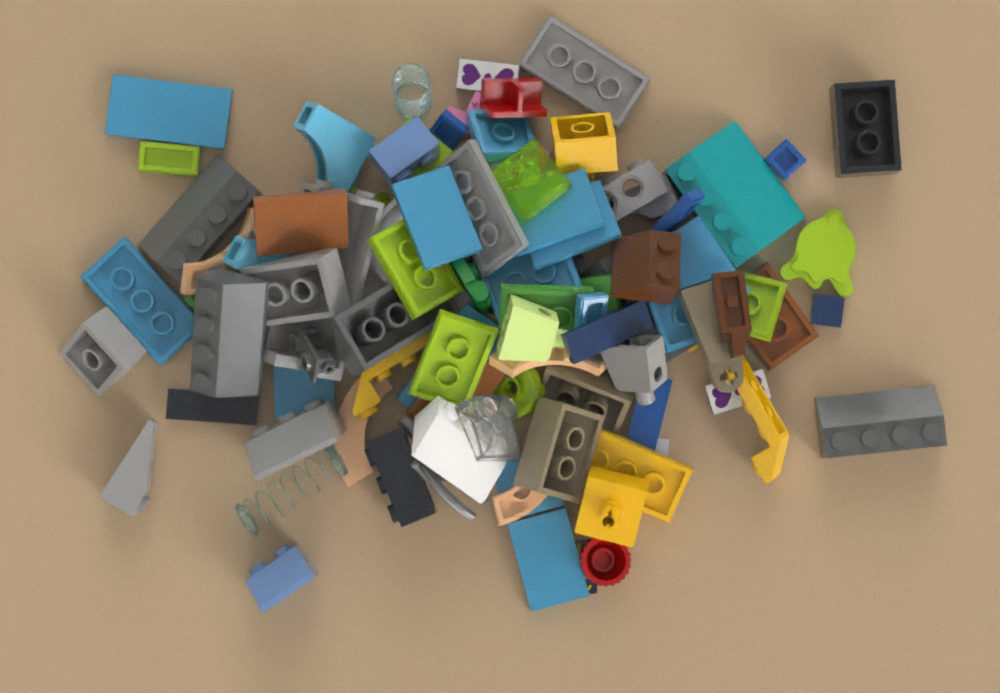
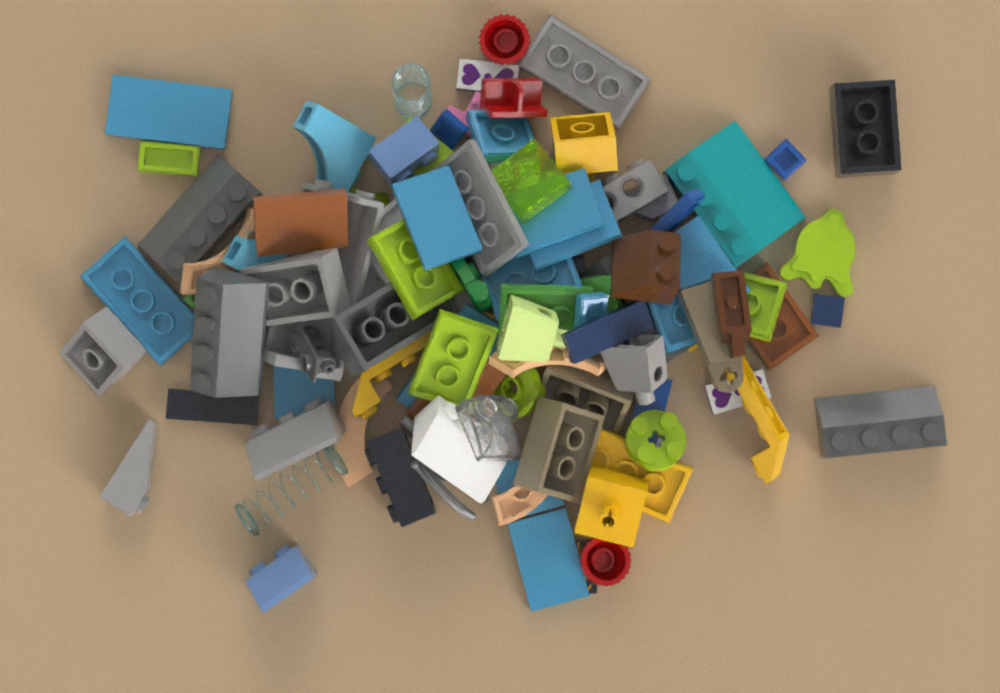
(504, 39): none -> red hat
(665, 426): none -> lime plate

